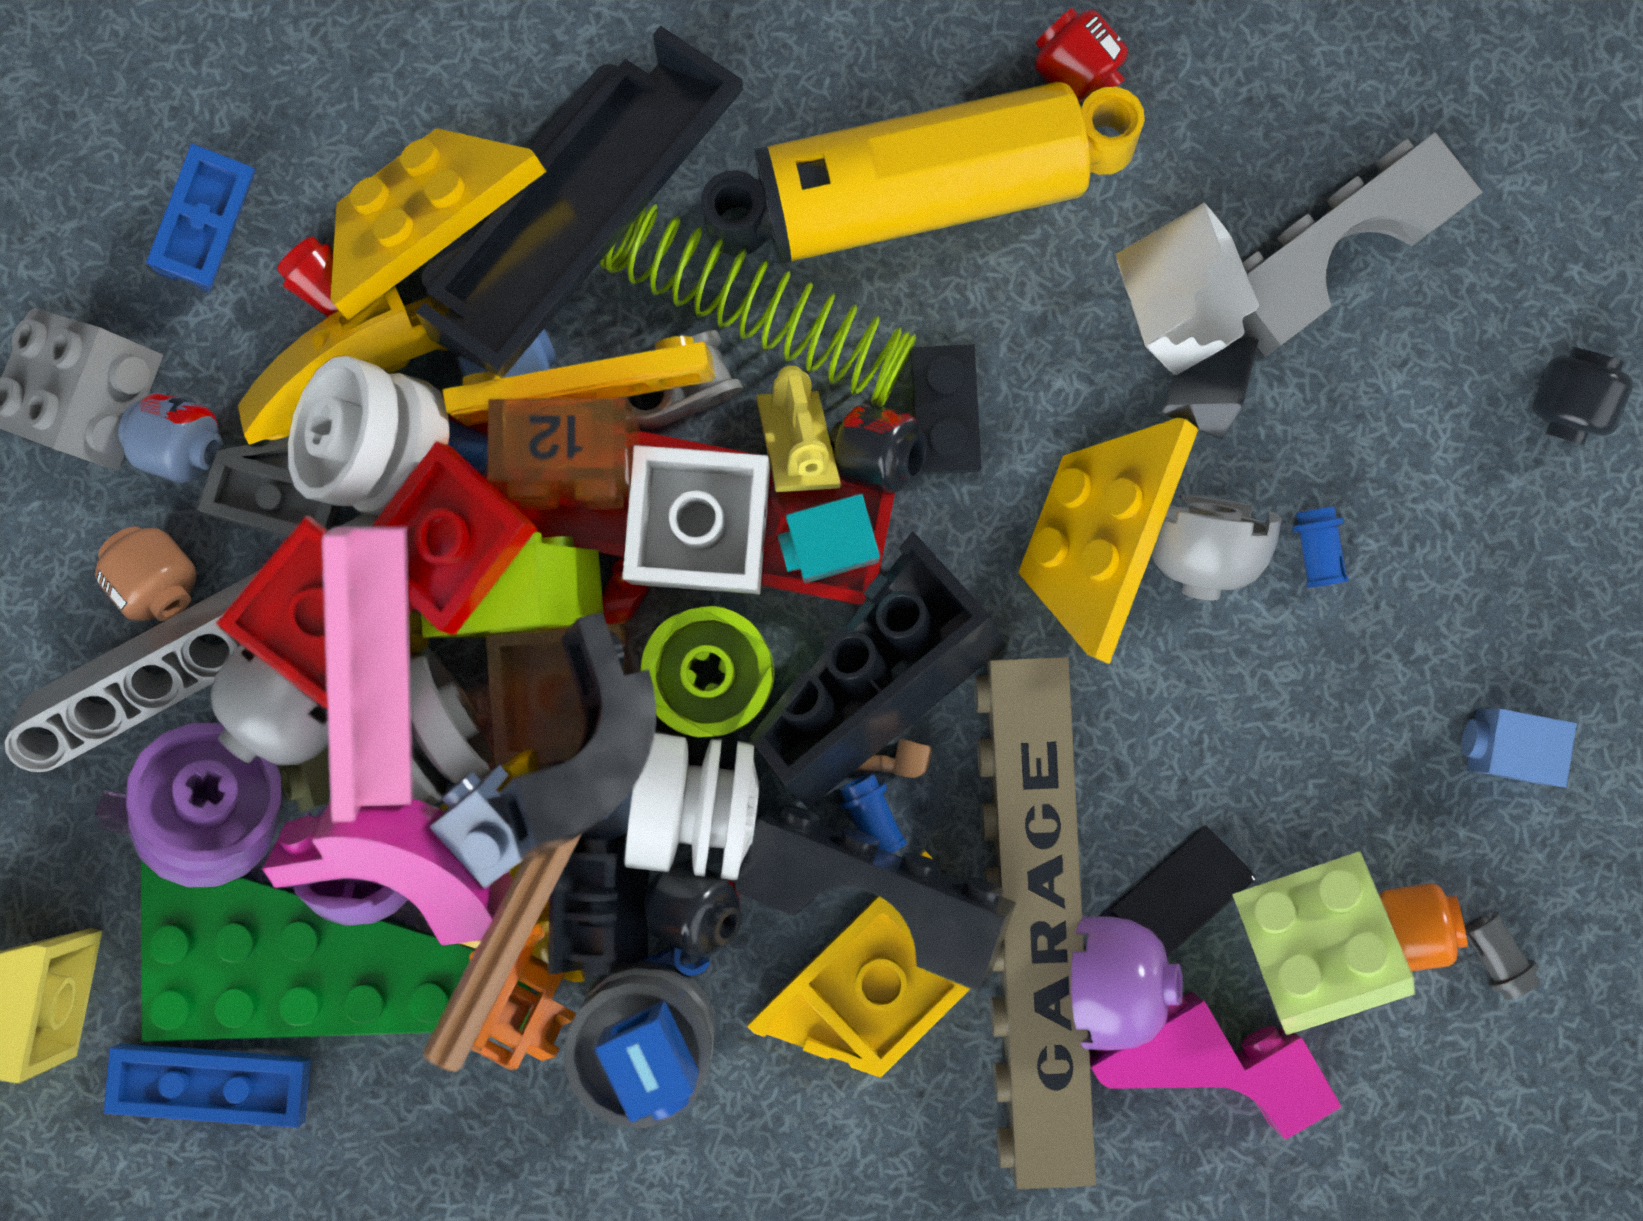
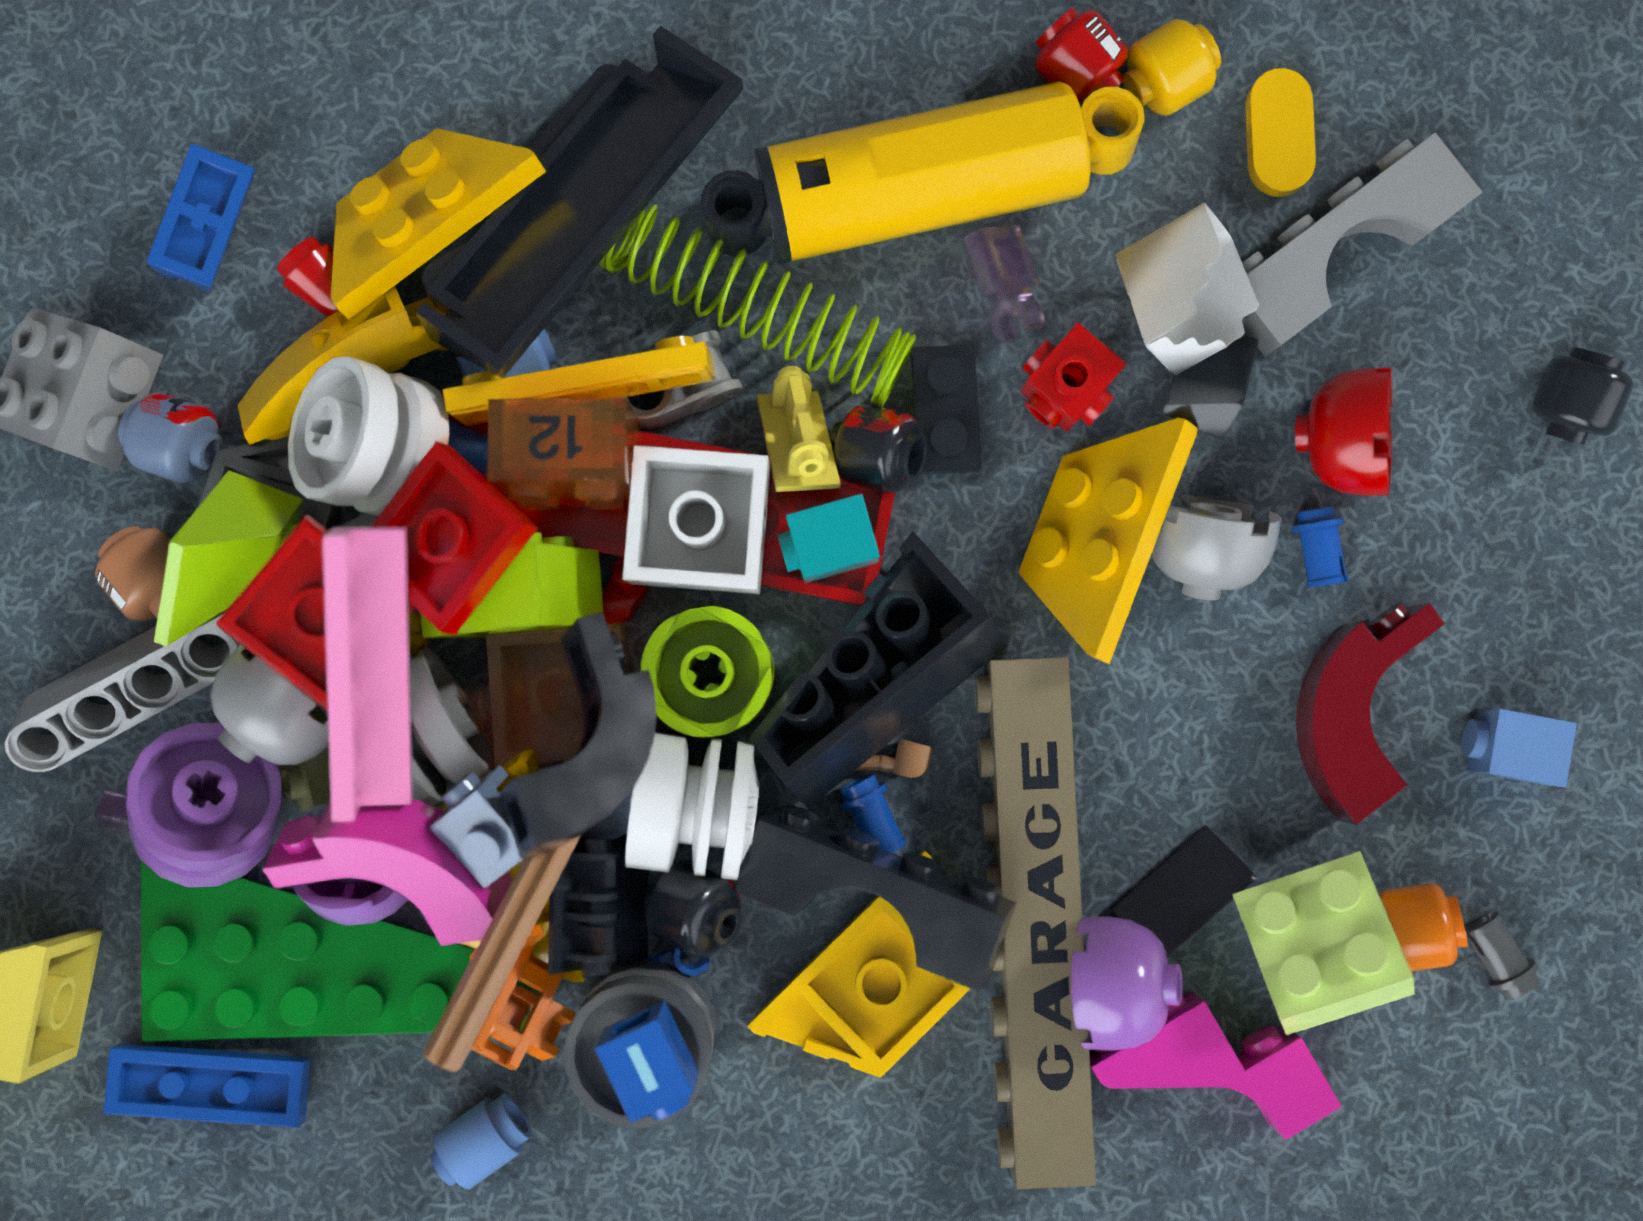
(222, 551): none -> lime slope
(480, 1141): none -> medium blue brick
(1006, 271): none -> clear purple plate
(1083, 362): none -> red brick
(1172, 66): none -> yellow head
(1280, 132): none -> yellow tile
(1335, 710): none -> dark red arch
(1350, 432): none -> red cylinder

